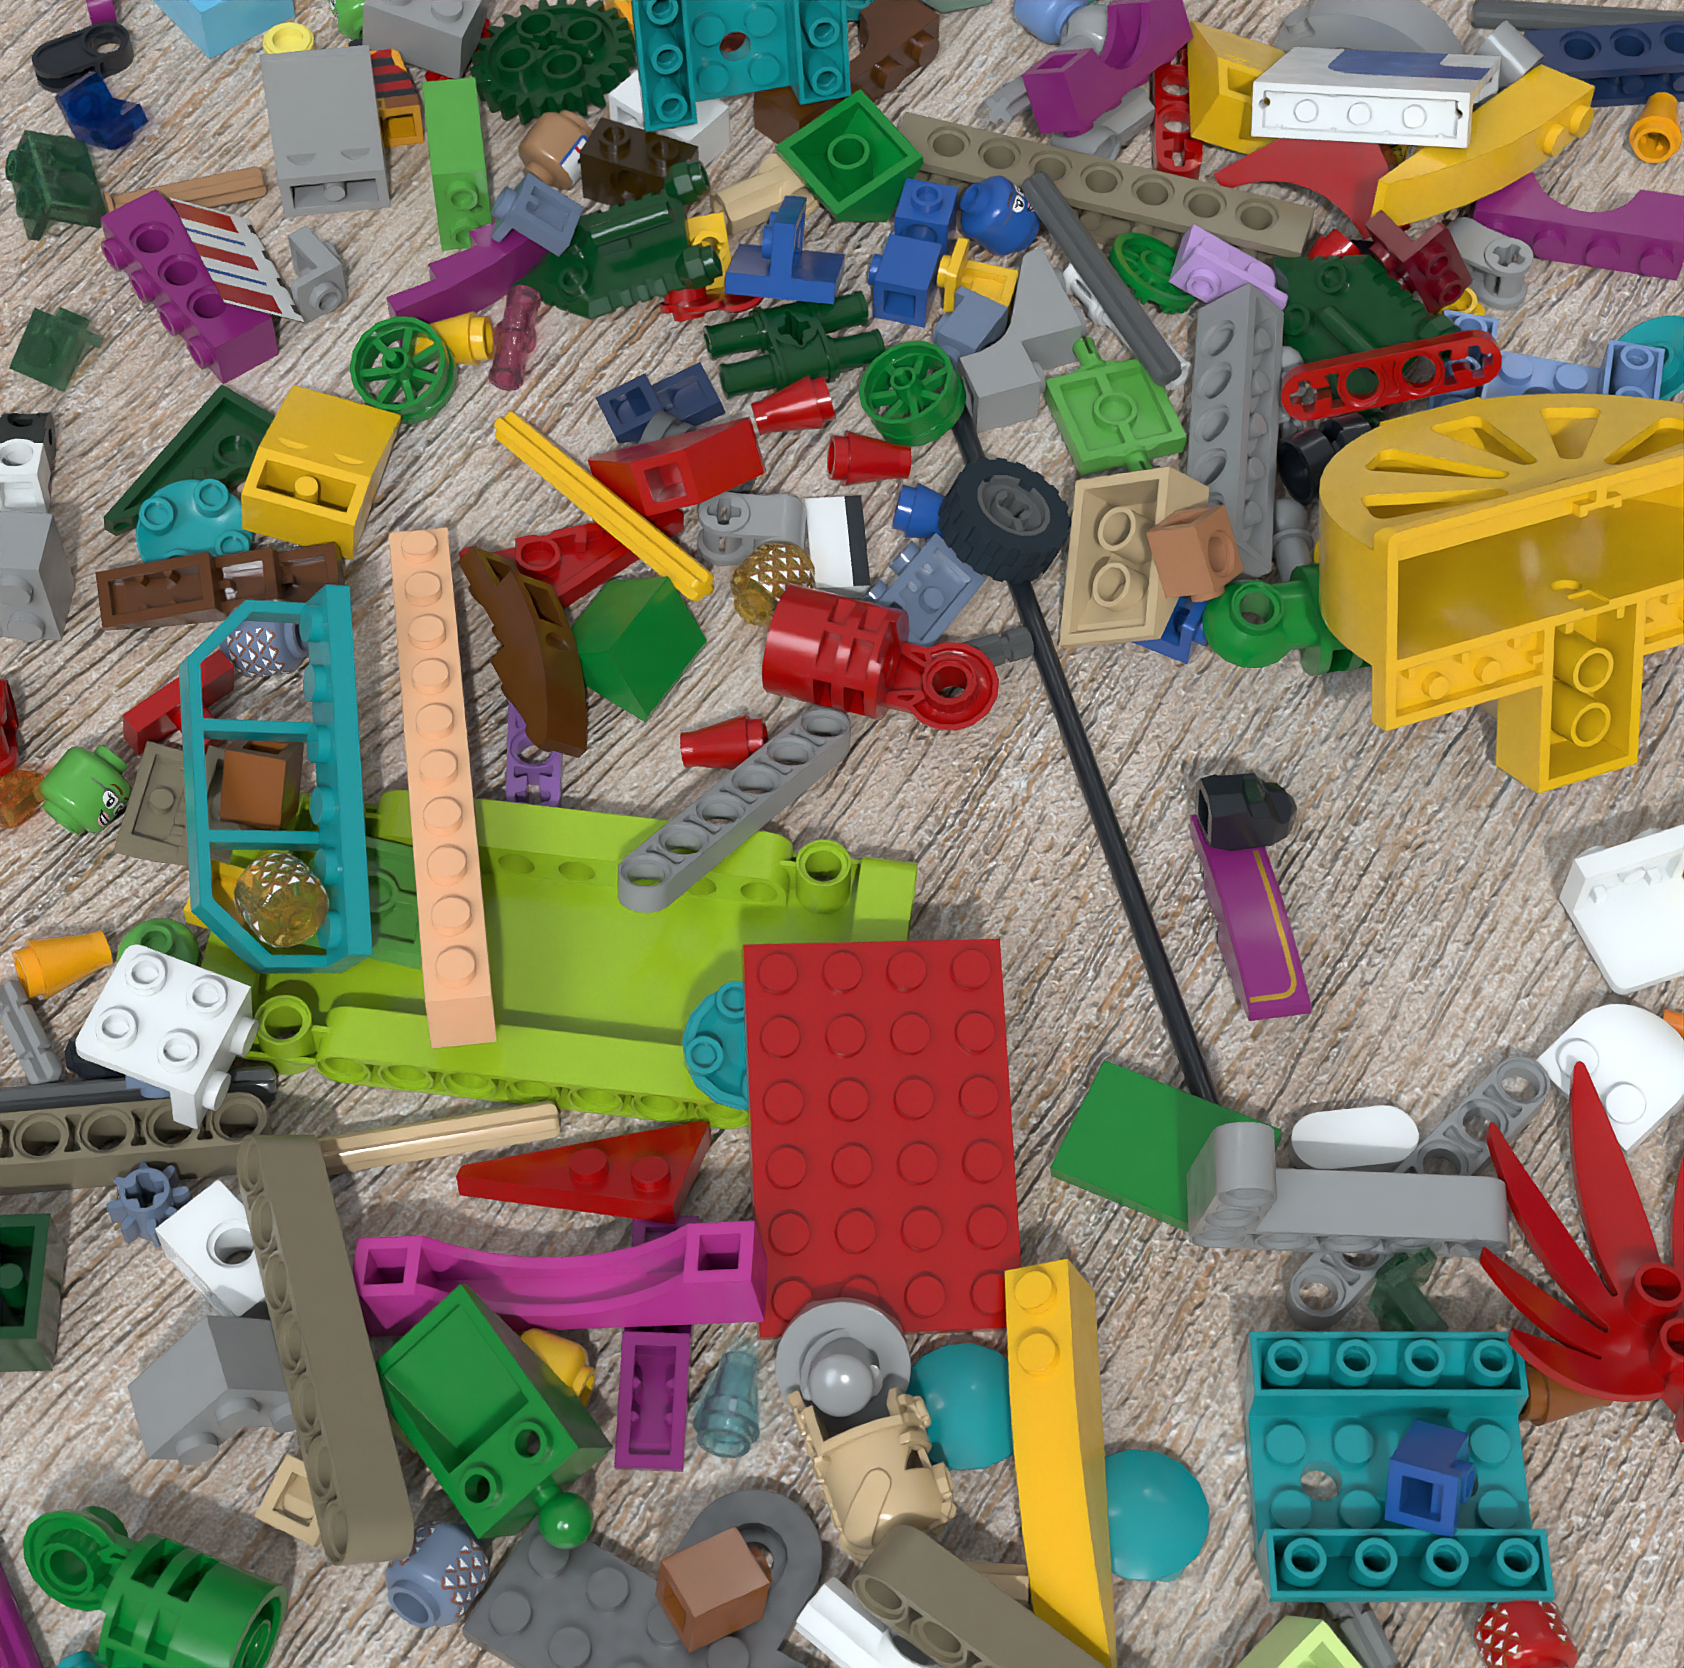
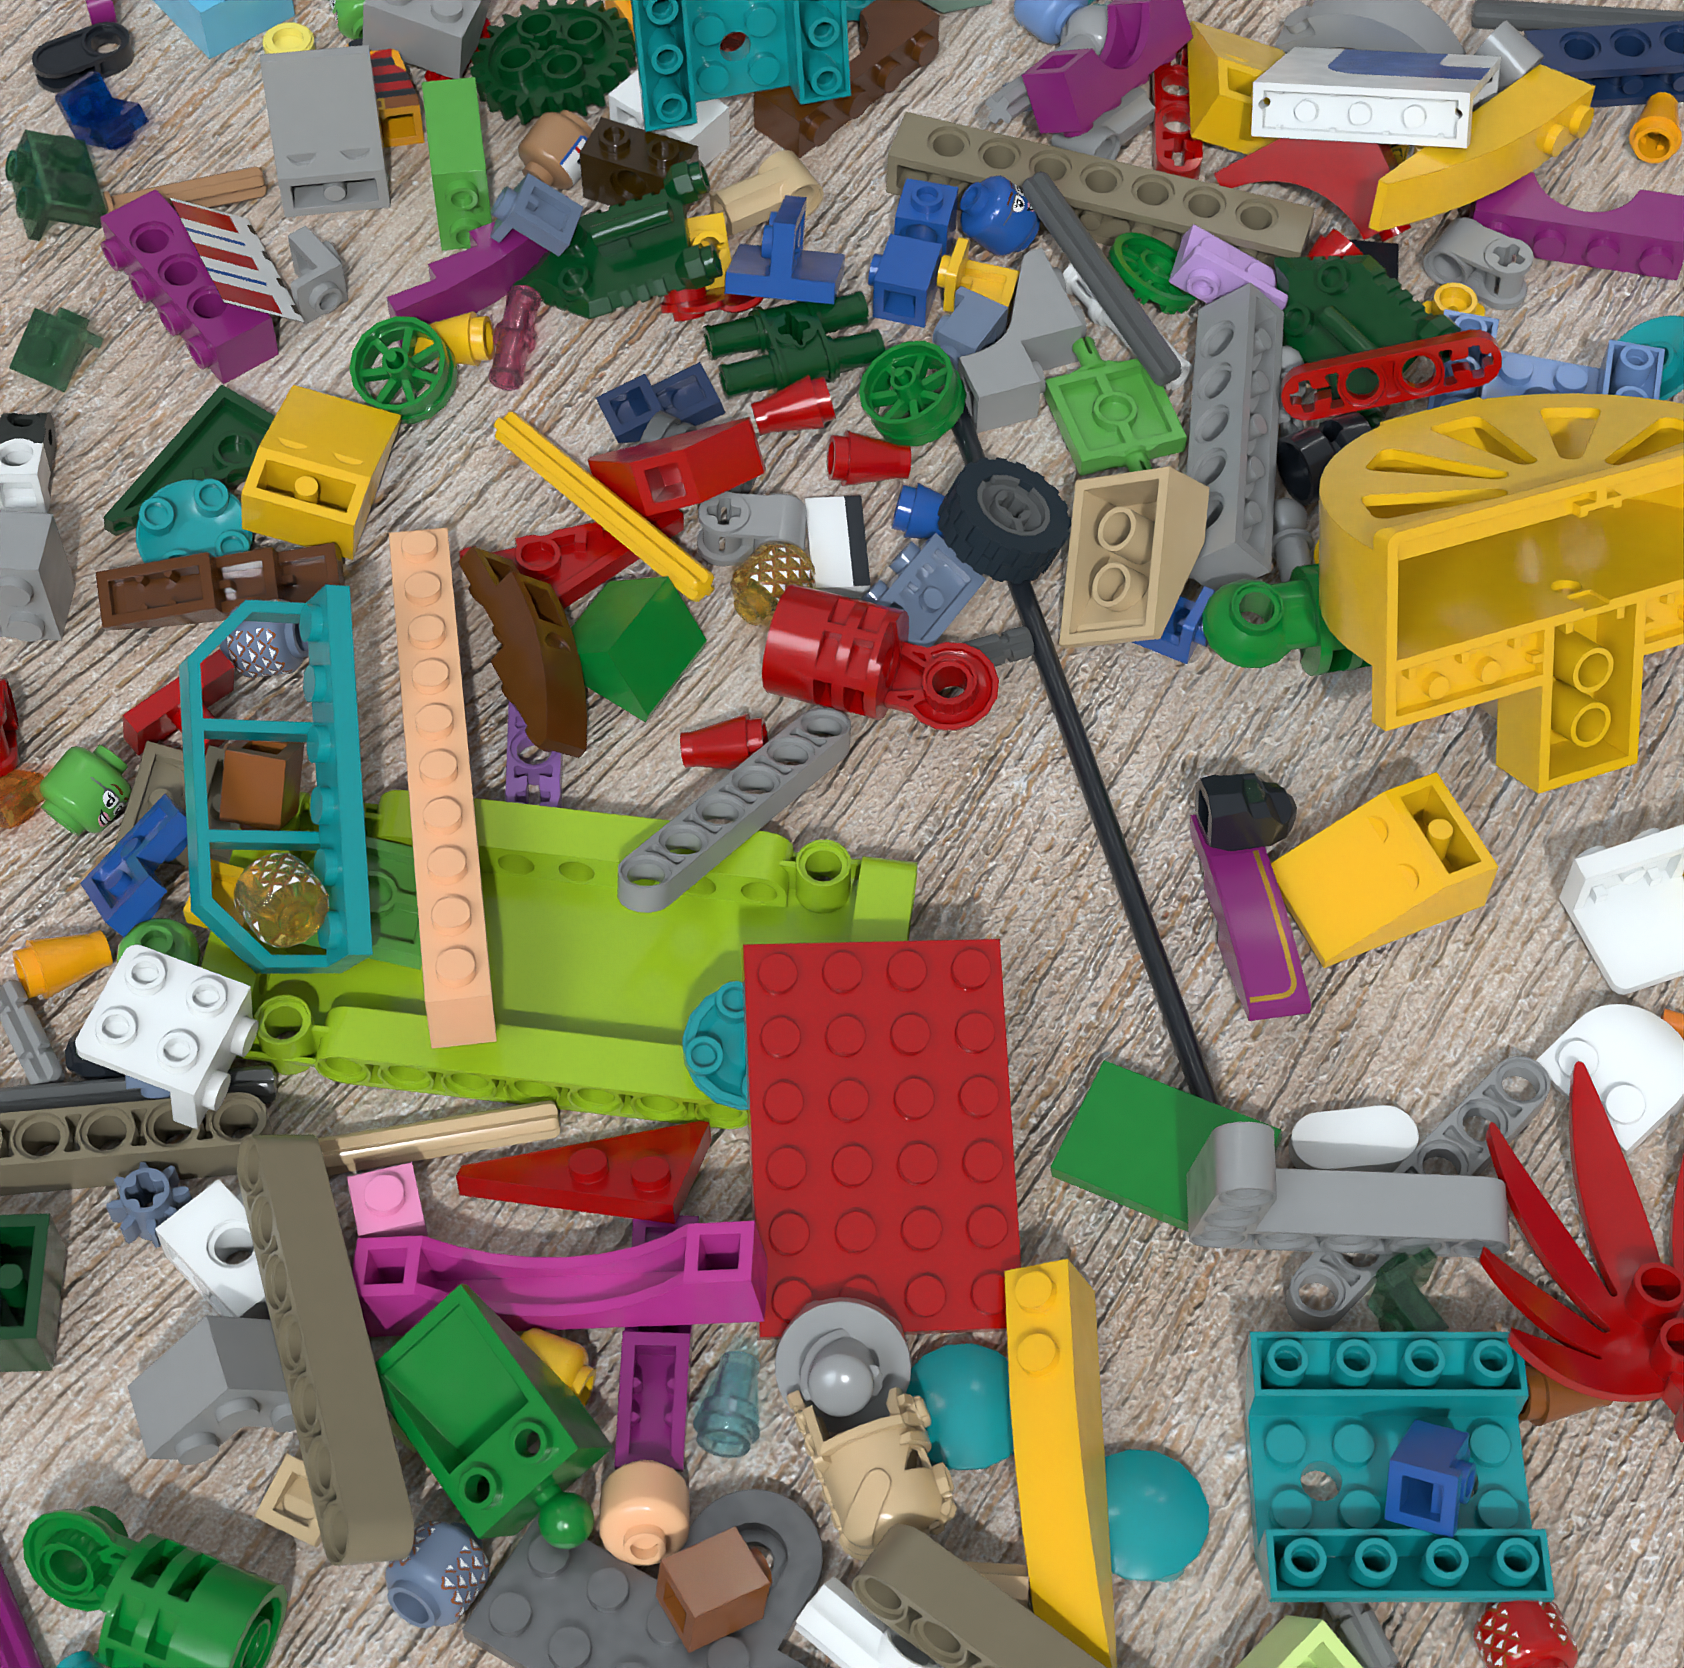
(125, 880): none -> blue plate
(387, 1203): none -> bright pink brick
(644, 1512): none -> light nougat head
(853, 160): green slope -> none
(1195, 552): nougat brick -> none
(1385, 871): none -> yellow slope
(1426, 268): dark red bracket -> none

